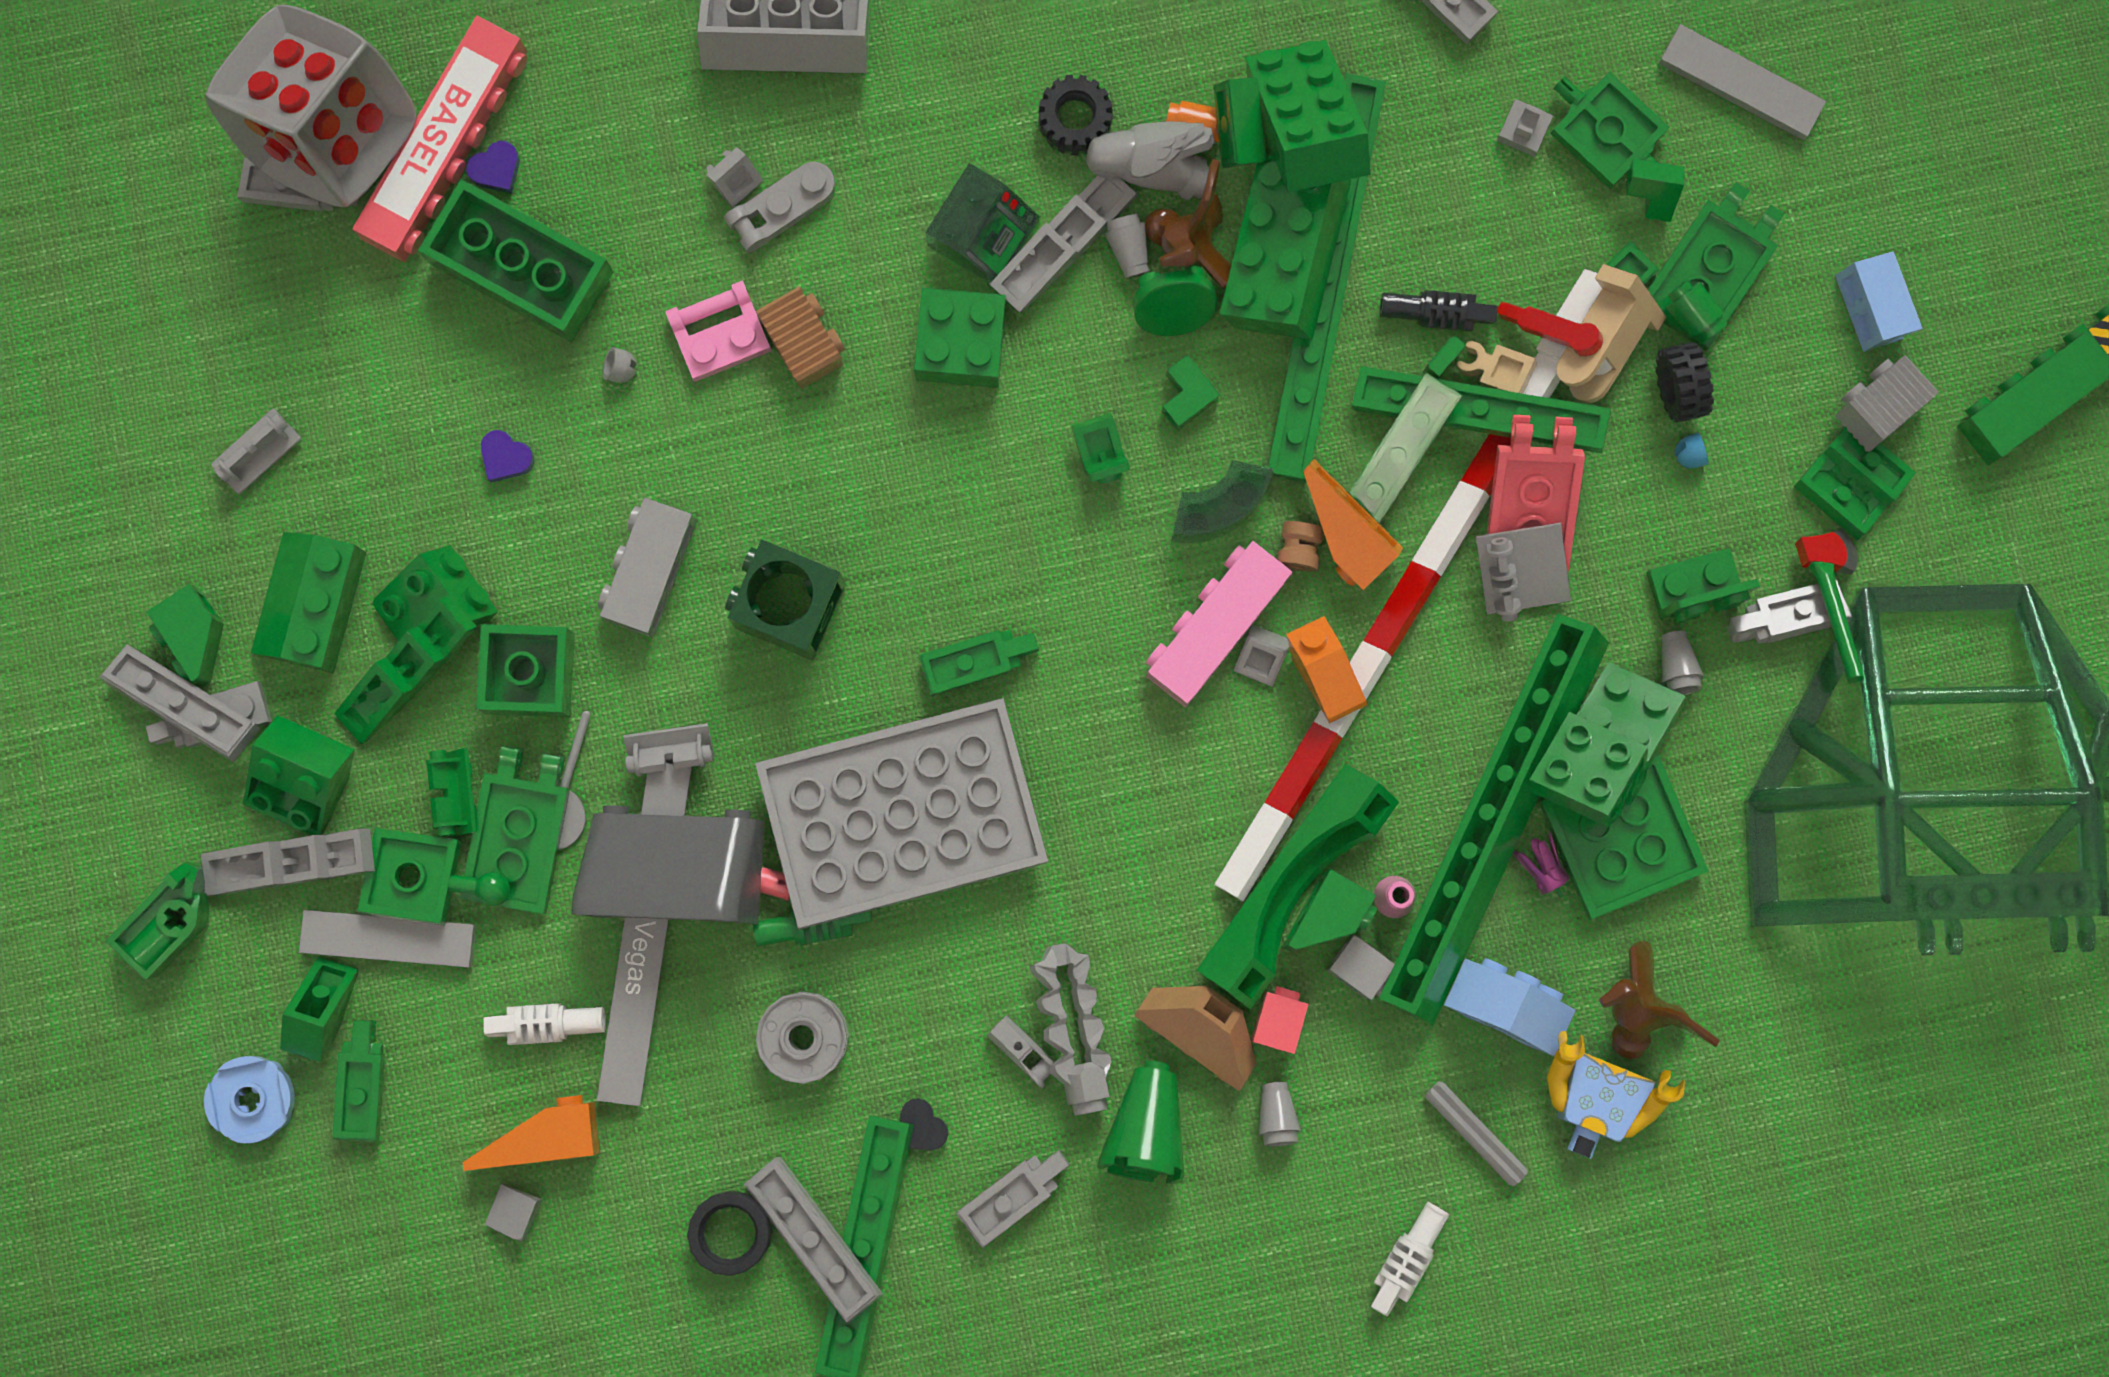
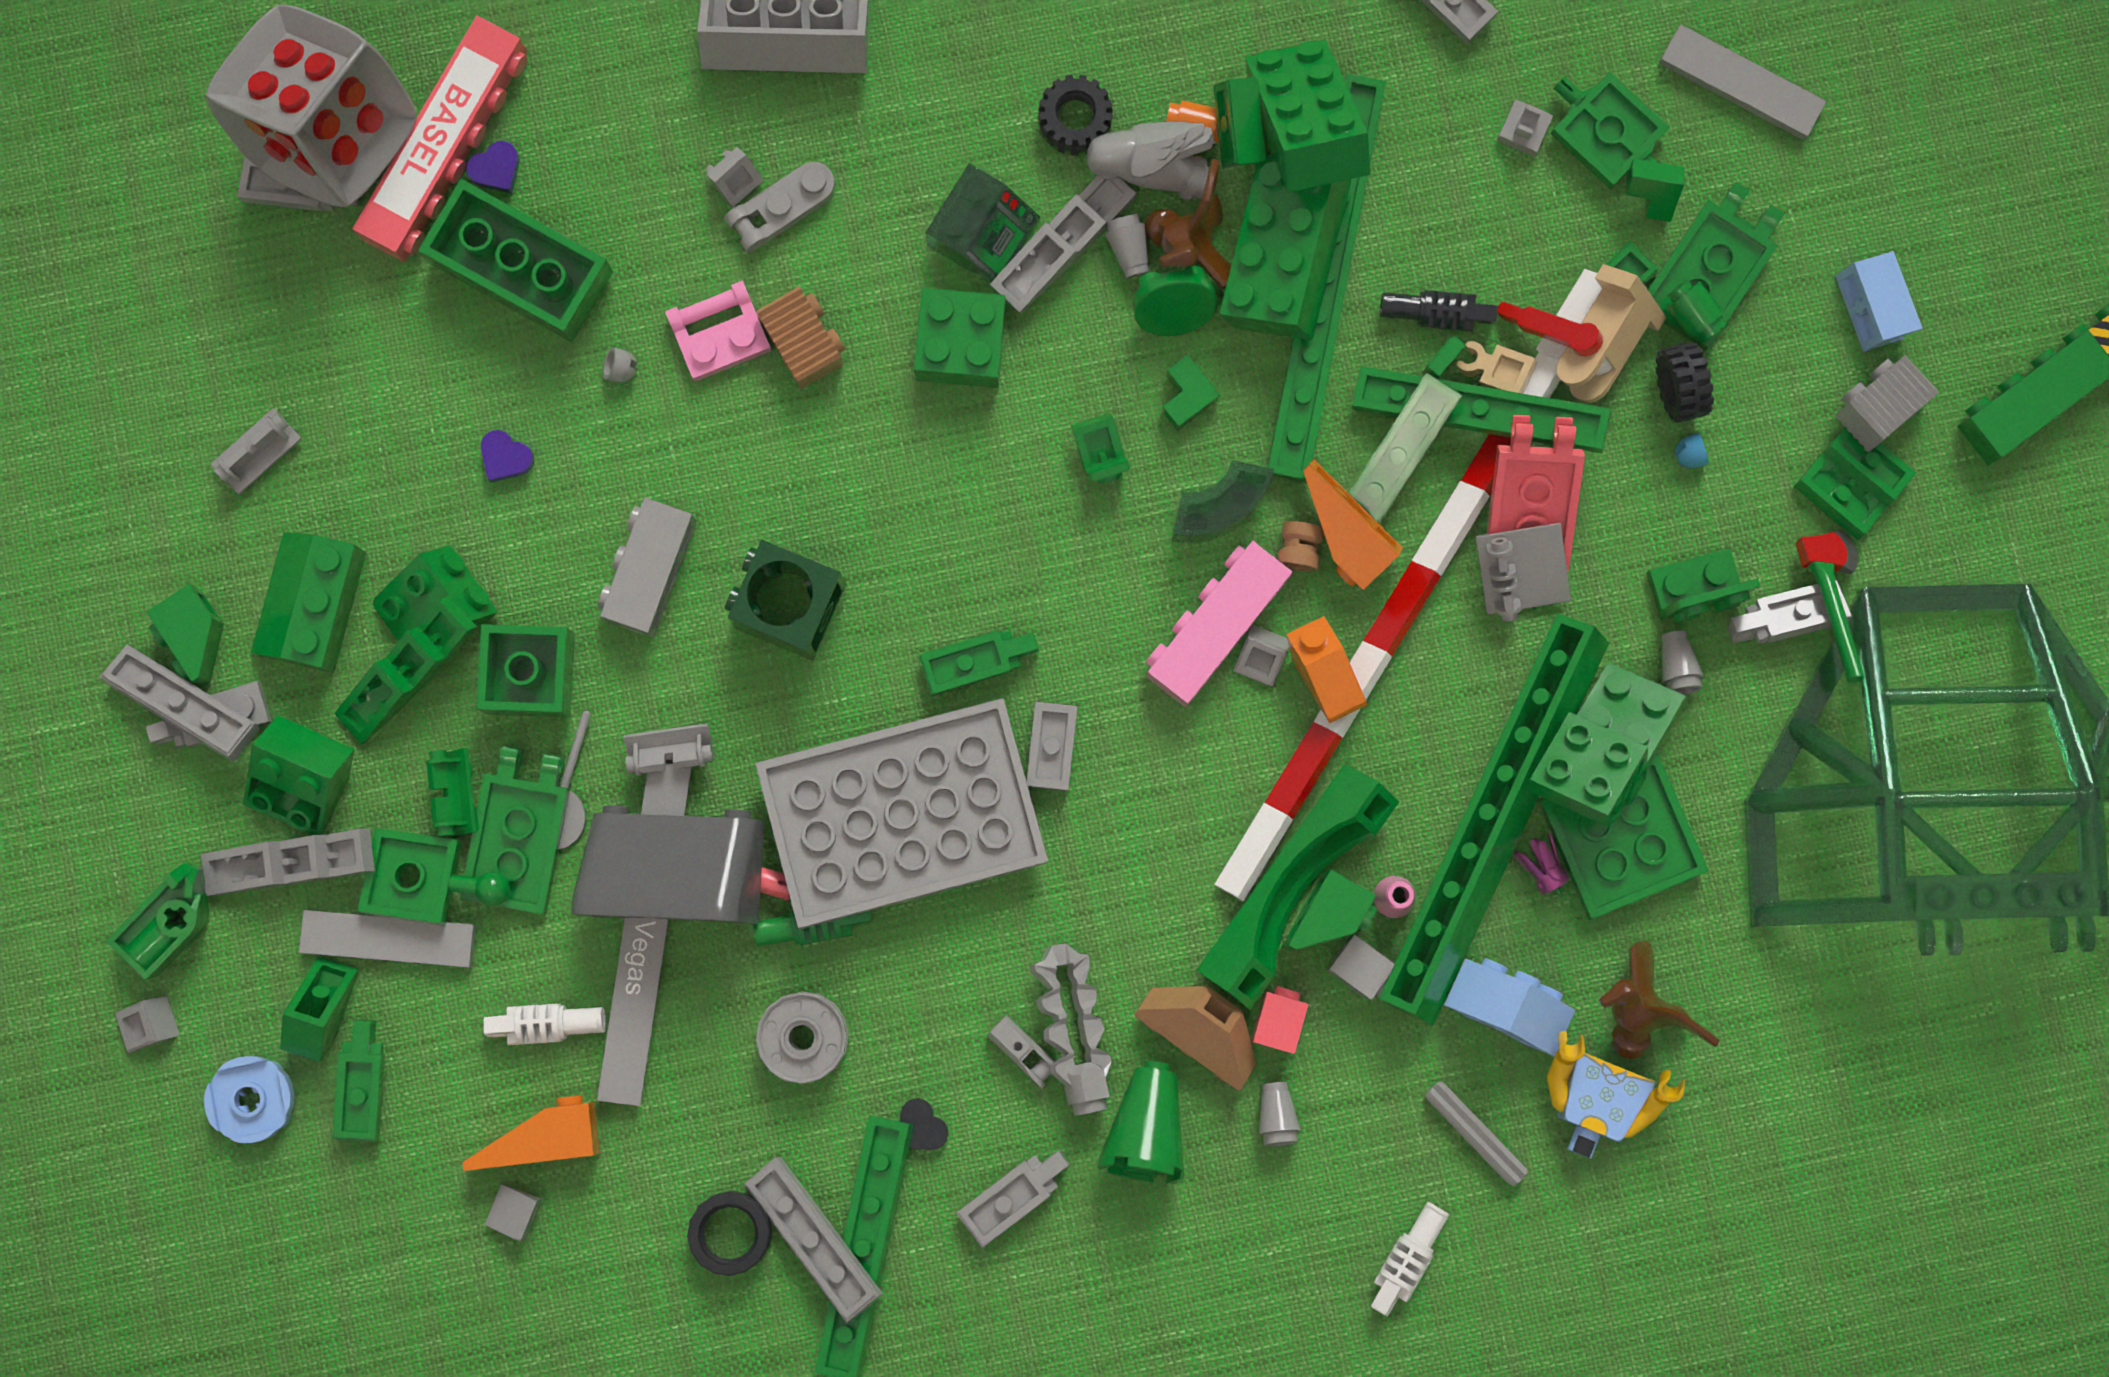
(147, 1023): none -> light grey slope
(1051, 746): none -> light grey plate

